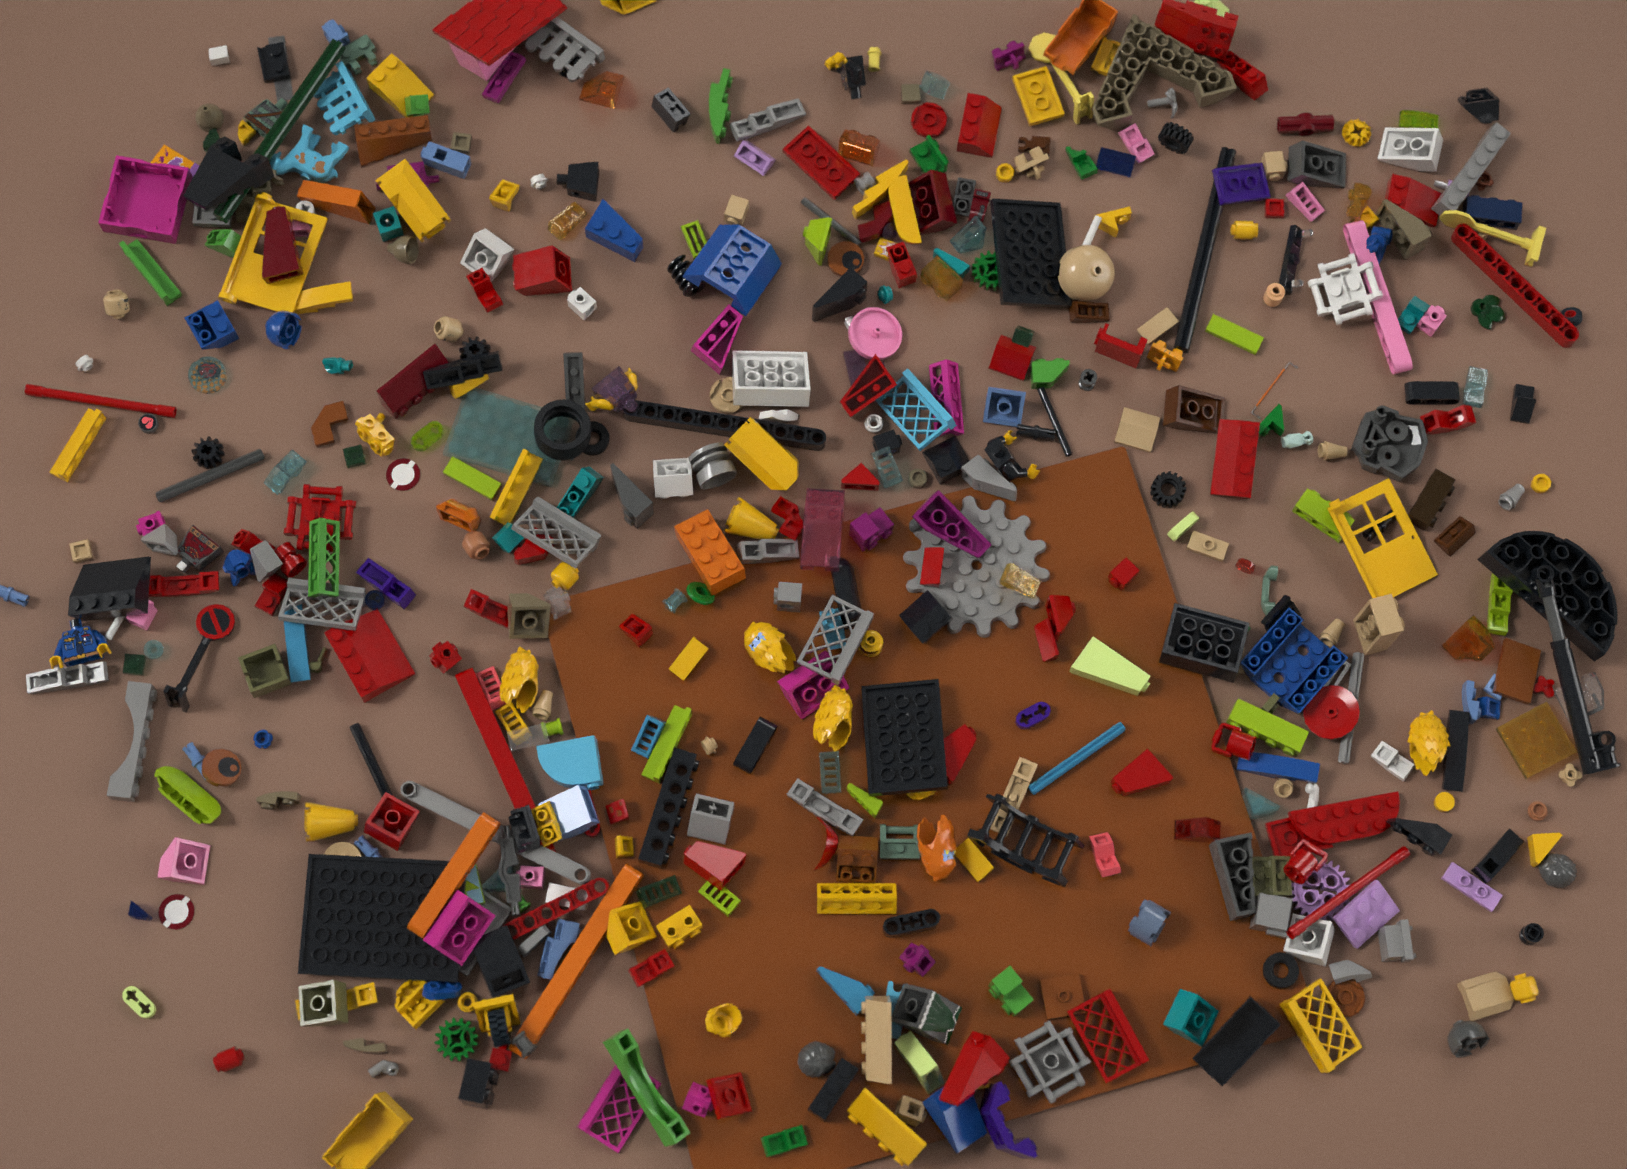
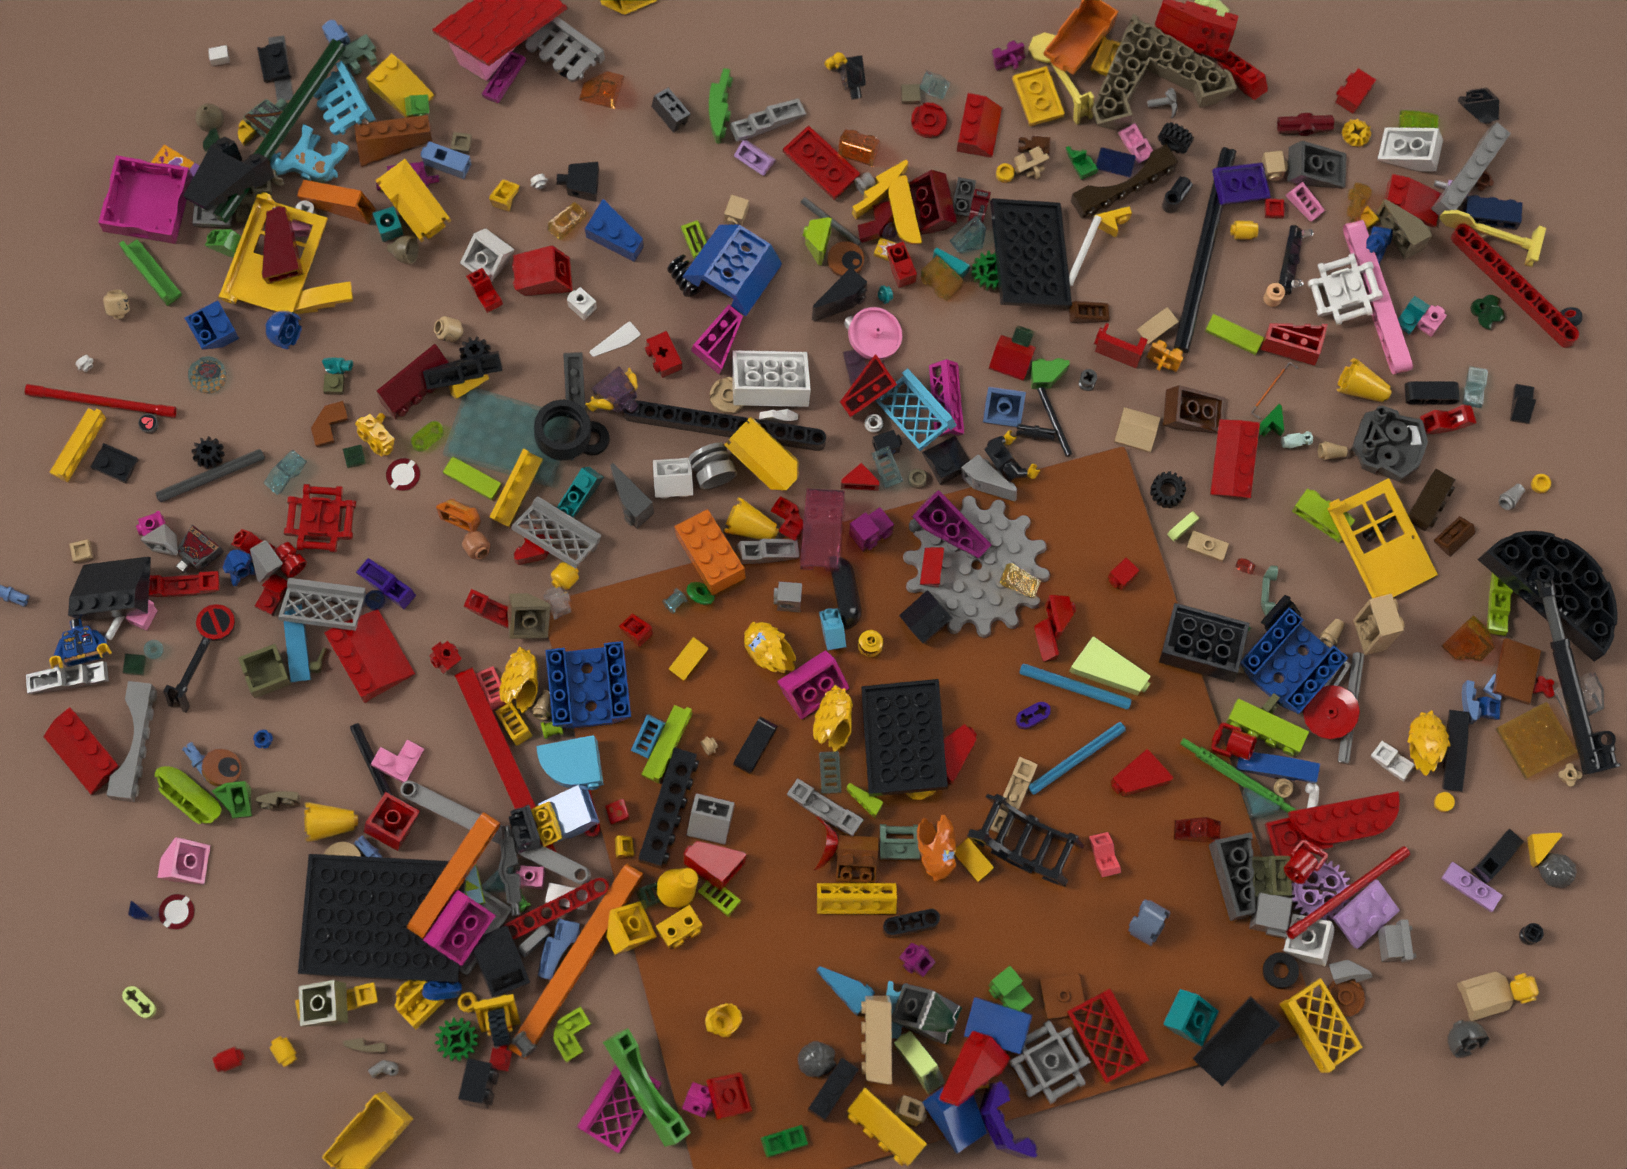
(81, 750): none -> red slope
(114, 463): none -> black plate
(235, 798): none -> bright green slope
(283, 1051): none -> yellow brick
(319, 557): bright green fence -> none
(333, 384): none -> olive plate
(398, 766): none -> bright pink plate
(507, 538): teal brick -> none
(528, 737): clear panel -> none
(565, 1031): none -> lime plate
(573, 689): none -> blue slope
(620, 338): none -> white sticker
(651, 968): red slope -> none
(662, 344): none -> red brick
(677, 887): none -> yellow cone
(850, 647): light grey fence -> none
(874, 58): light yellow pin -> none
(929, 156): green bracket -> none
(1002, 1023): none -> blue tile
(1075, 686): none -> dark azure axle
(1086, 273): tan cylinder -> none
(1093, 198): none -> dark brown arch
(1176, 194): none -> black piece
(1234, 774): none -> bright green axle
(1295, 341): none -> red wedge
(1355, 90): none -> red brick
(1363, 383): none -> yellow cone
(1427, 835): black slope -> none
(1537, 811): nougat plate -> none

